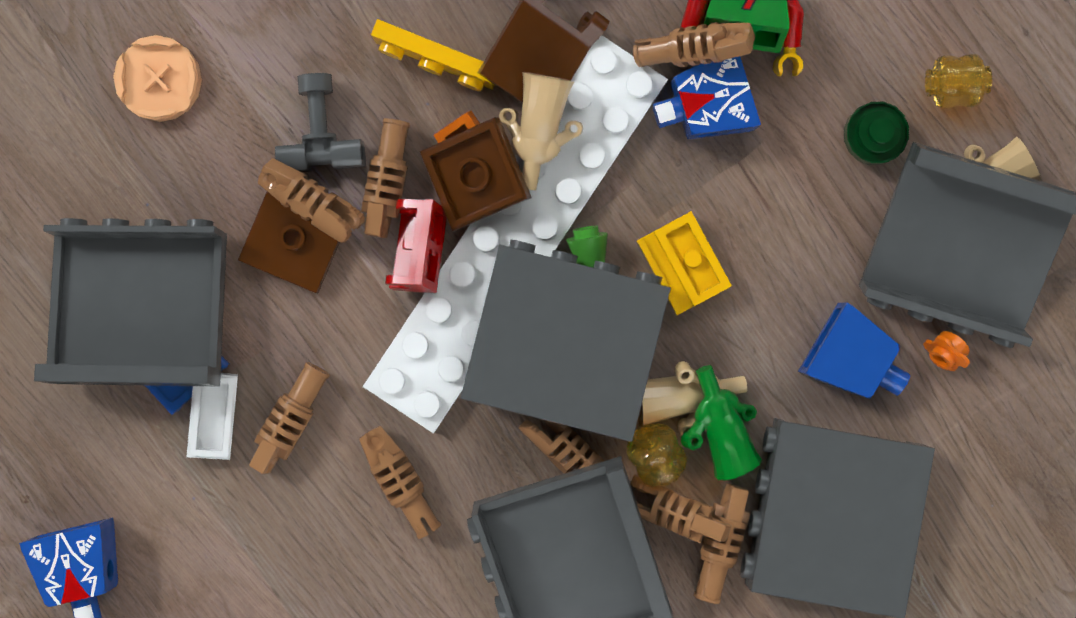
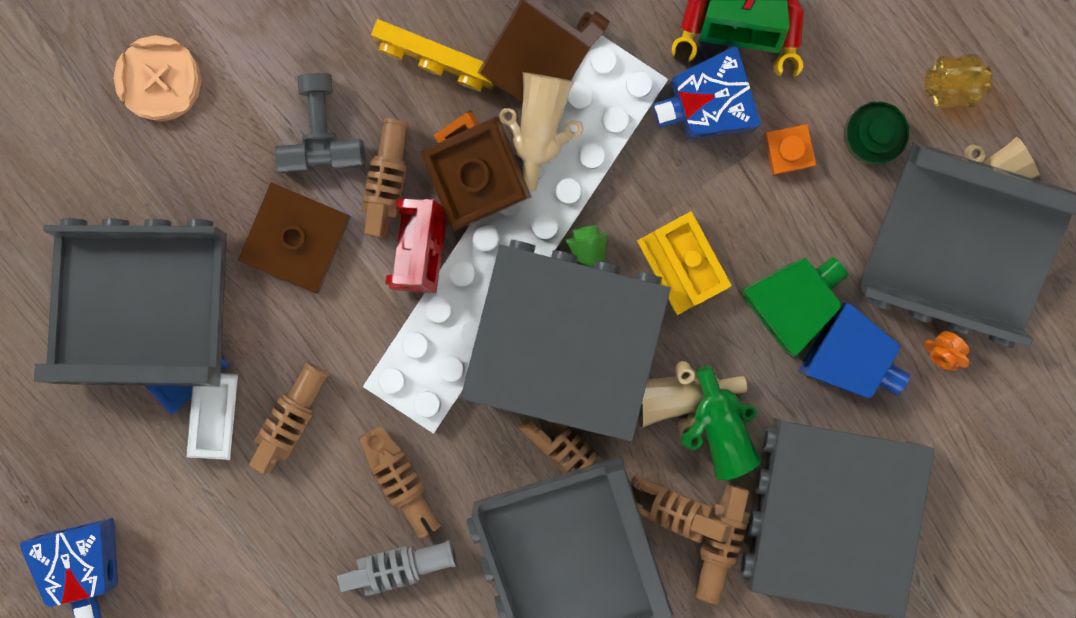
(310, 200): medium nougat hinge -> none
(397, 568): none -> light grey hinge
(657, 455): clear yellow piece -> none
(696, 45): medium nougat hinge -> none
(789, 149): none -> orange plate
(796, 301): none -> green torso

